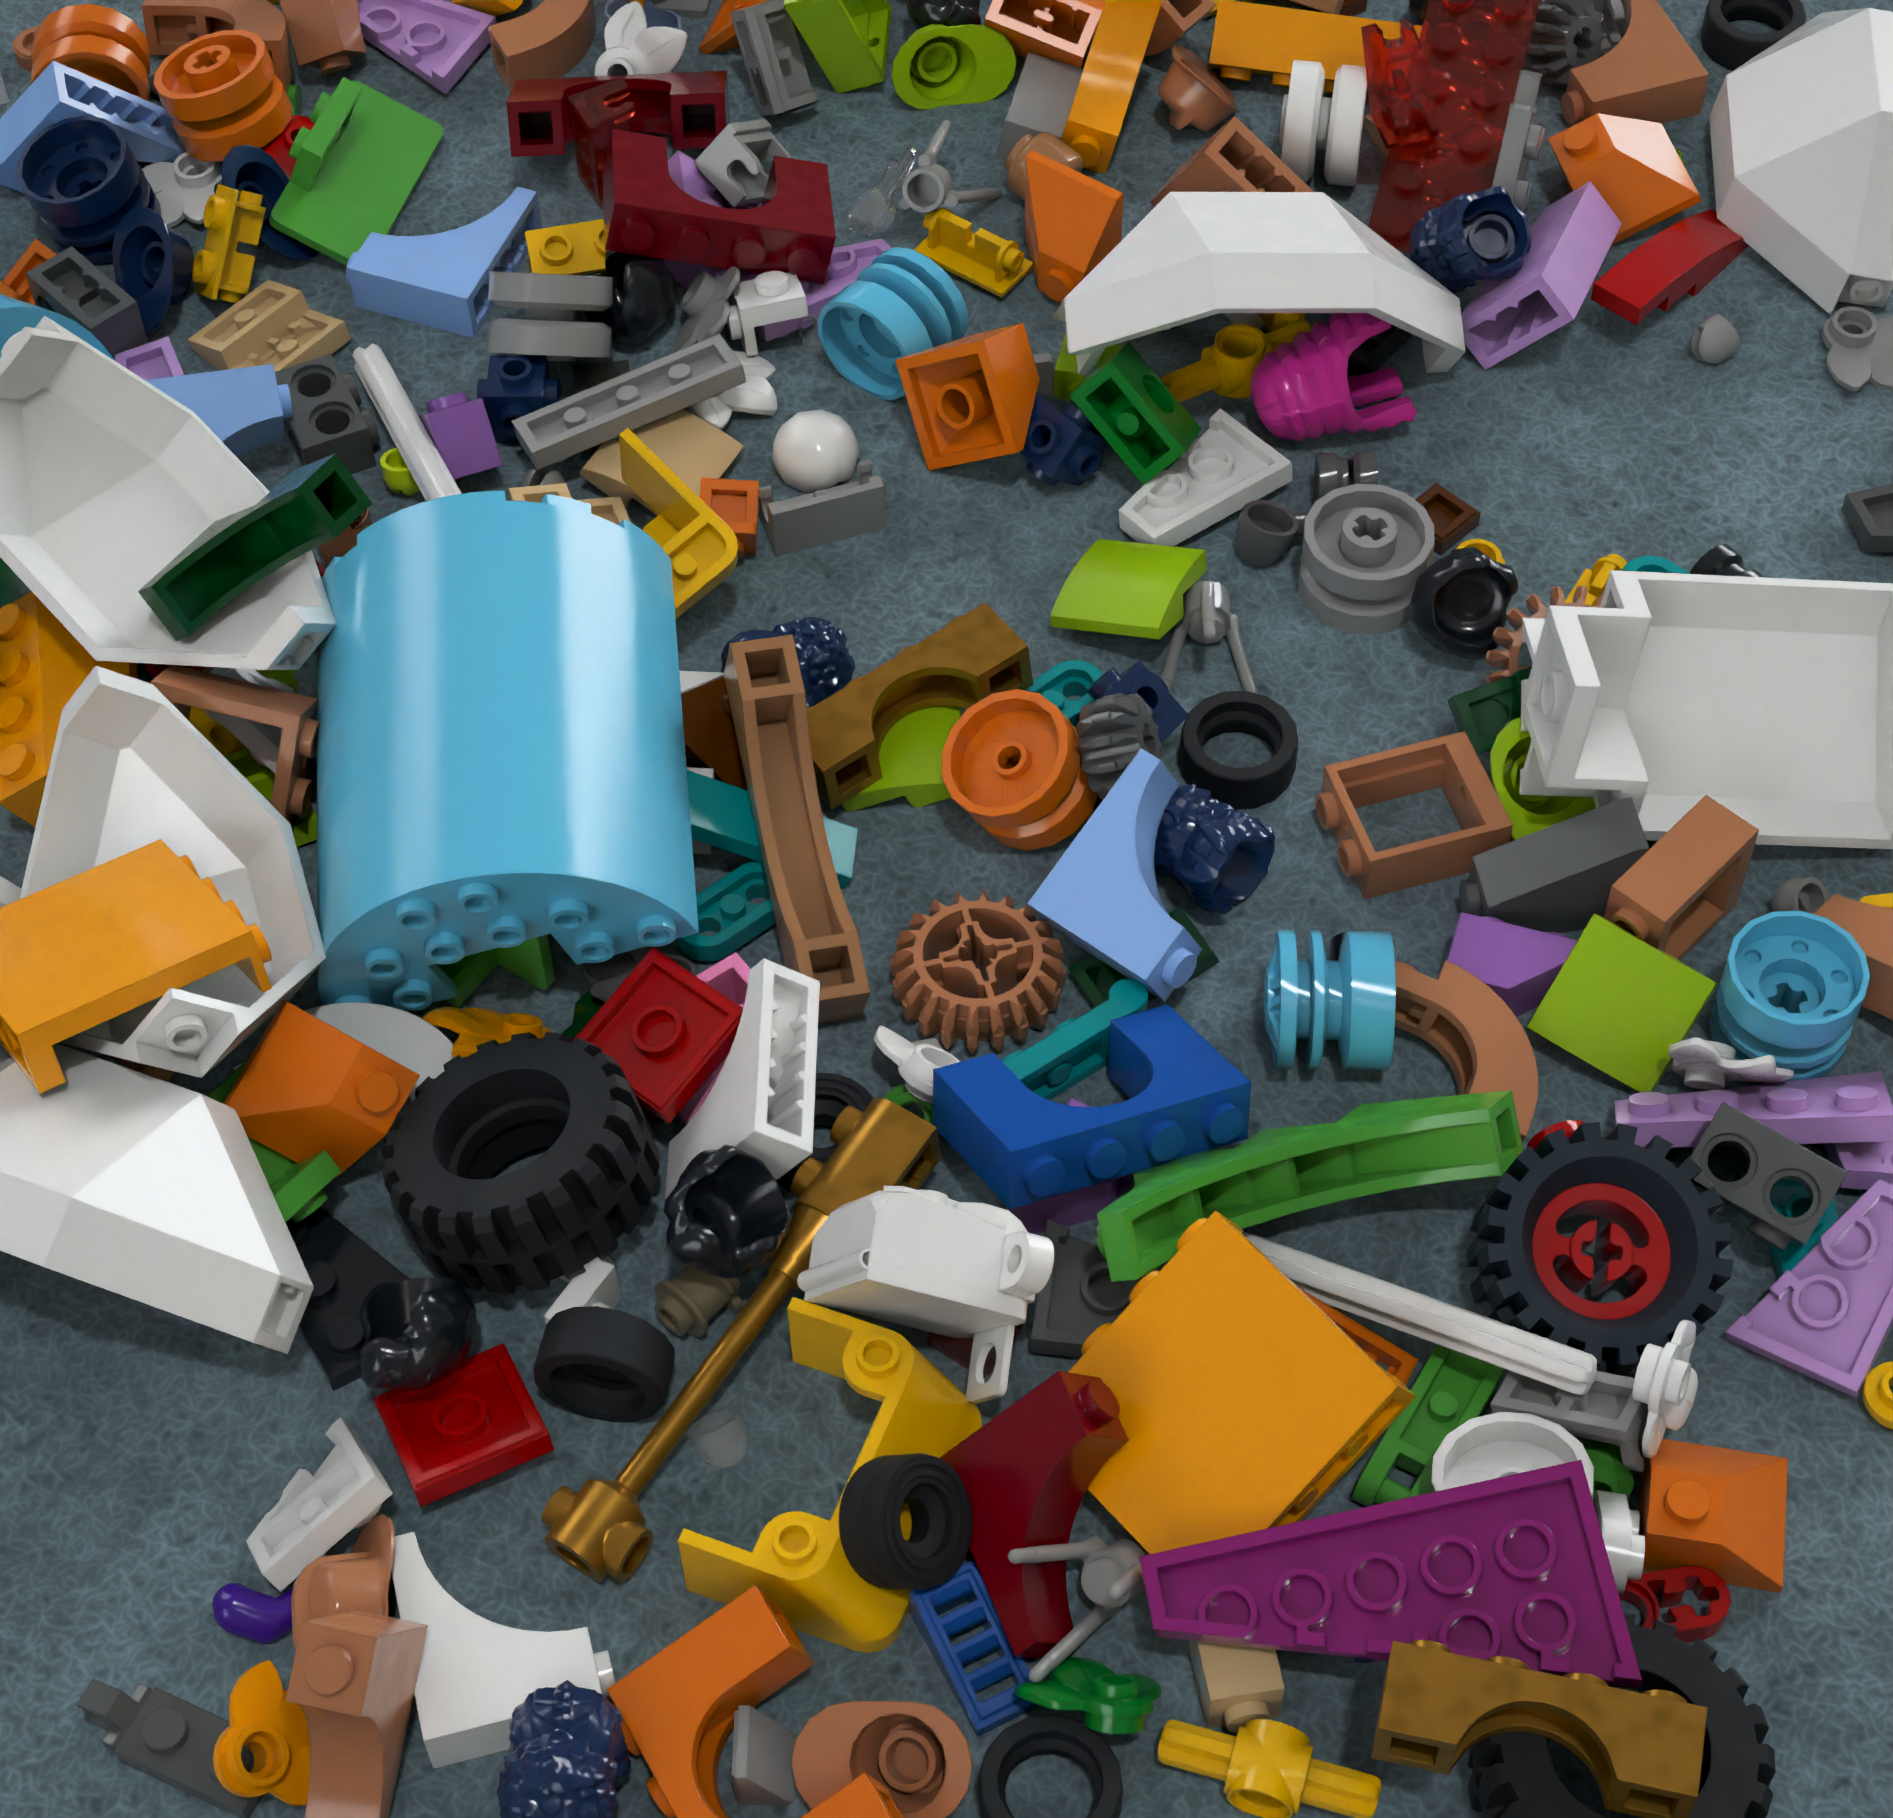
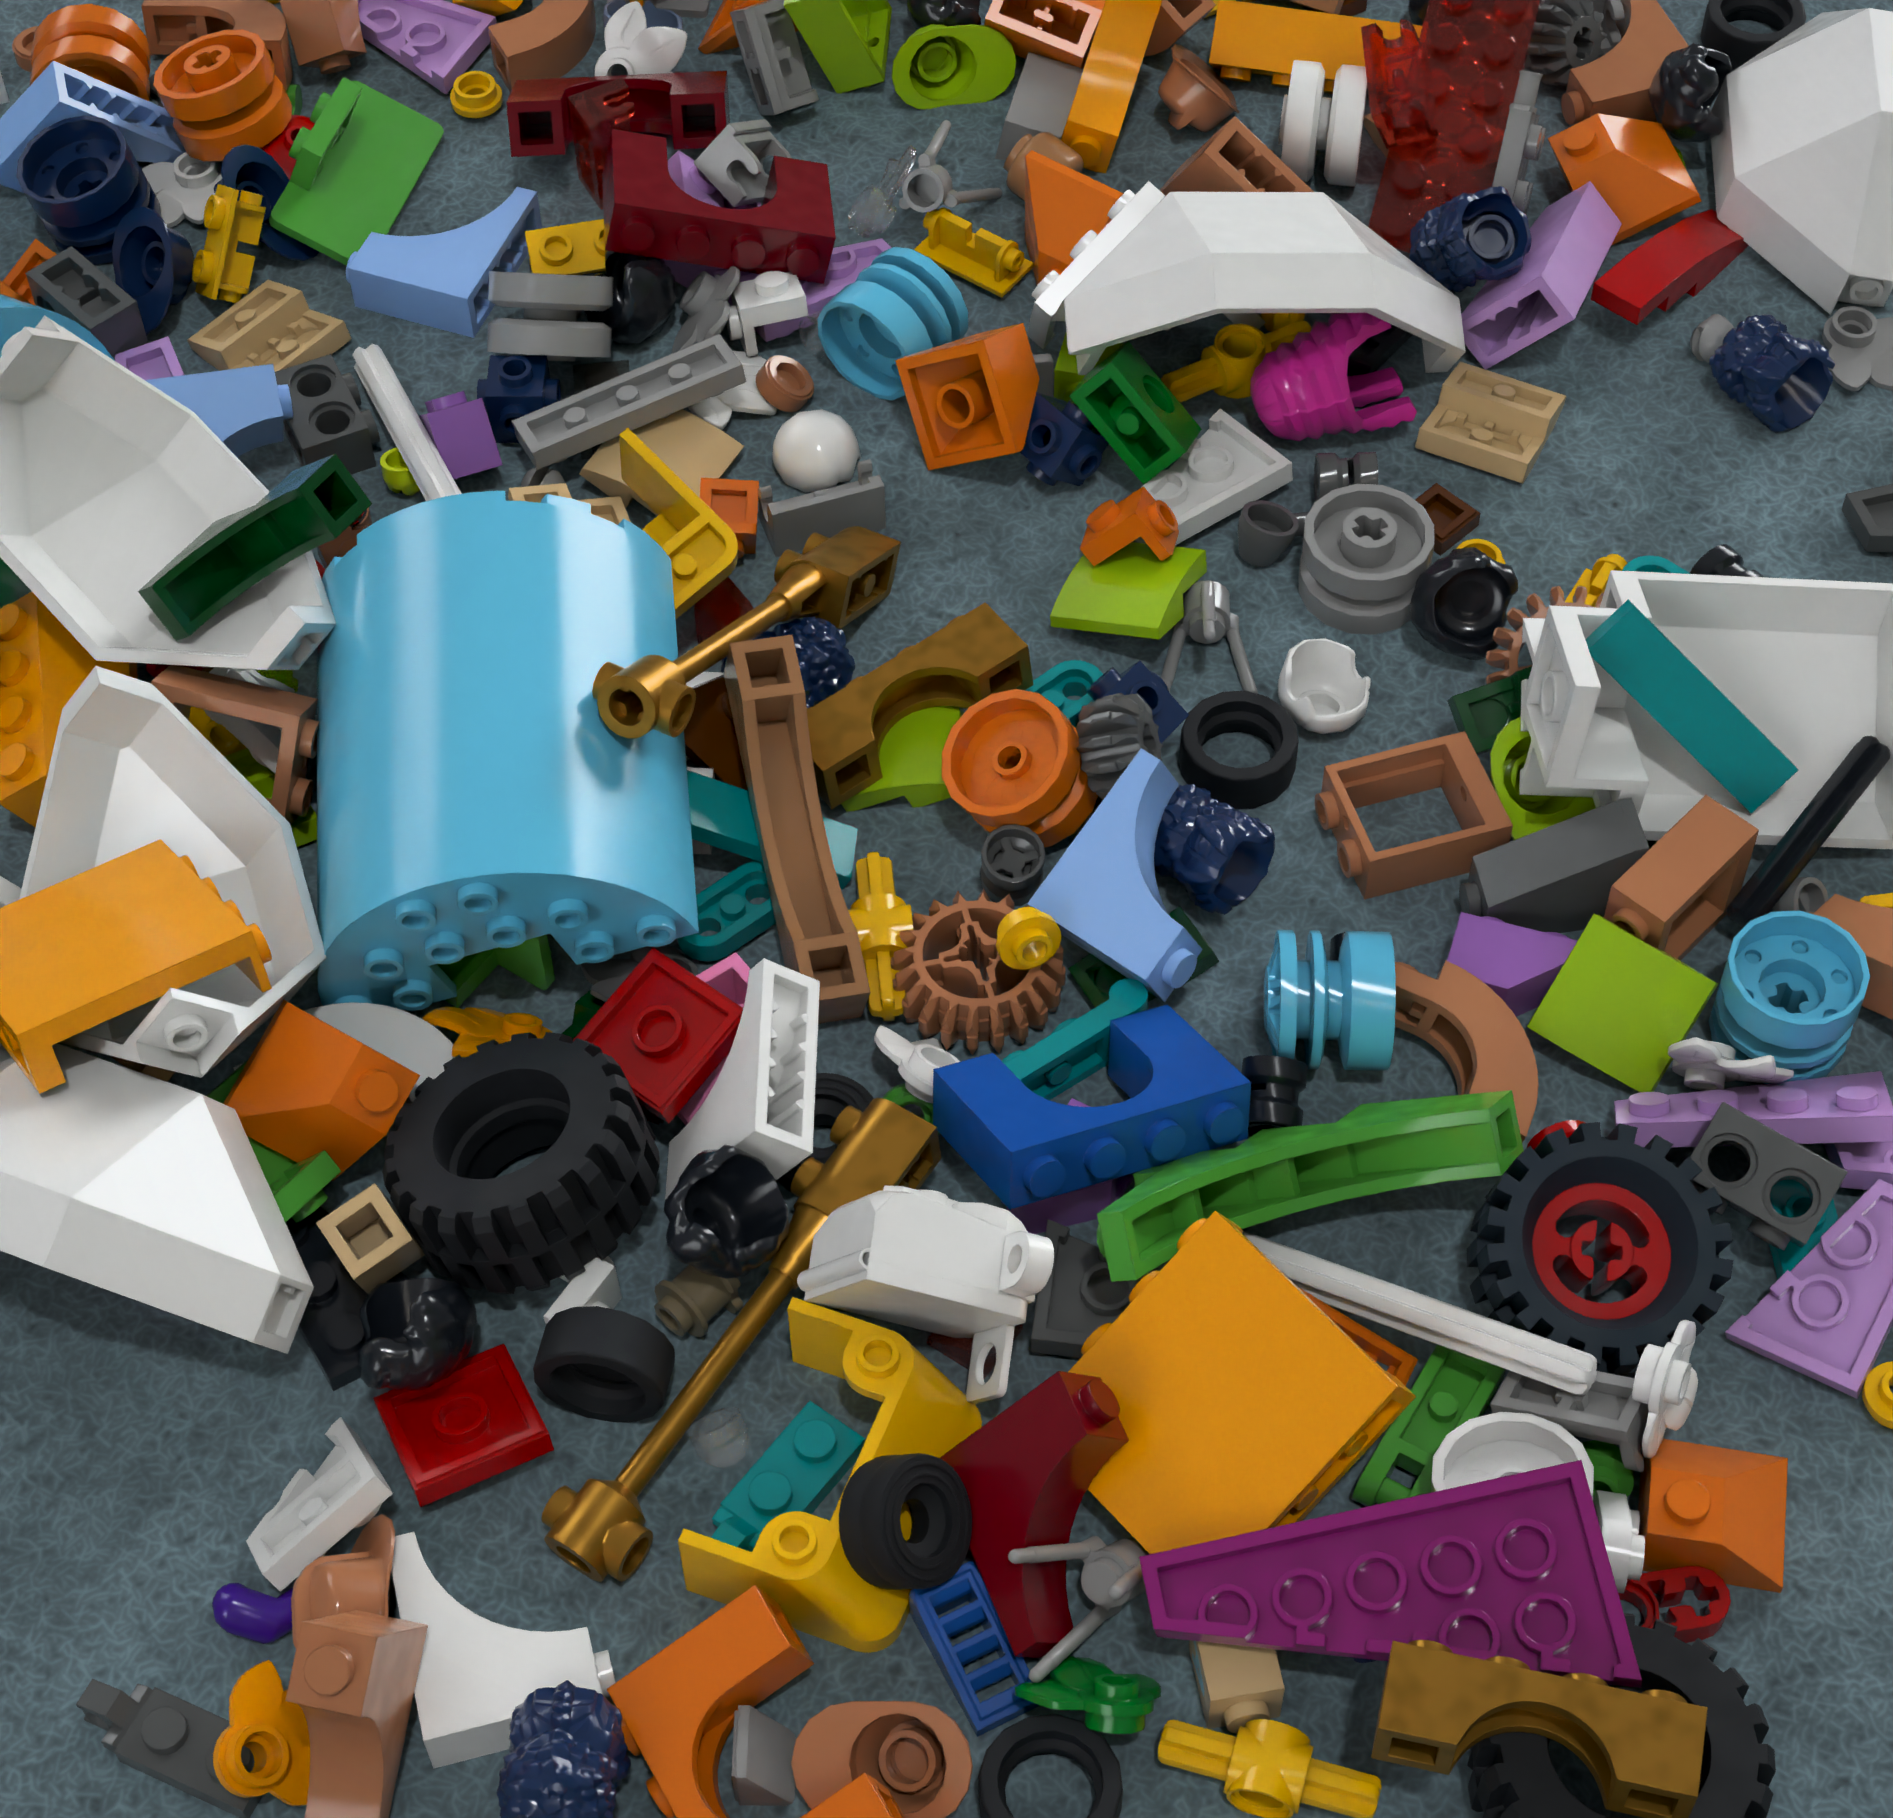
(370, 1238): none -> tan brick
(475, 95): none -> yellow plate
(719, 609): none -> clear red slope
(784, 383): none -> nougat tile
(789, 1476): none -> teal hinge
(828, 581): none -> pearl gold bar
(878, 921): none -> yellow axle
(1012, 851): none -> dark grey wheel
(1027, 938): none -> yellow plate
(1087, 254): none -> white wing
(1119, 524): none -> orange bracket
(1274, 1091): none -> black wheel
(1323, 686): none -> white hair
(1490, 422): none -> tan slope
(1685, 91): none -> black hair
(1689, 706): none -> teal tile
(1773, 372): none -> dark blue hair
(1809, 831): none -> black axle

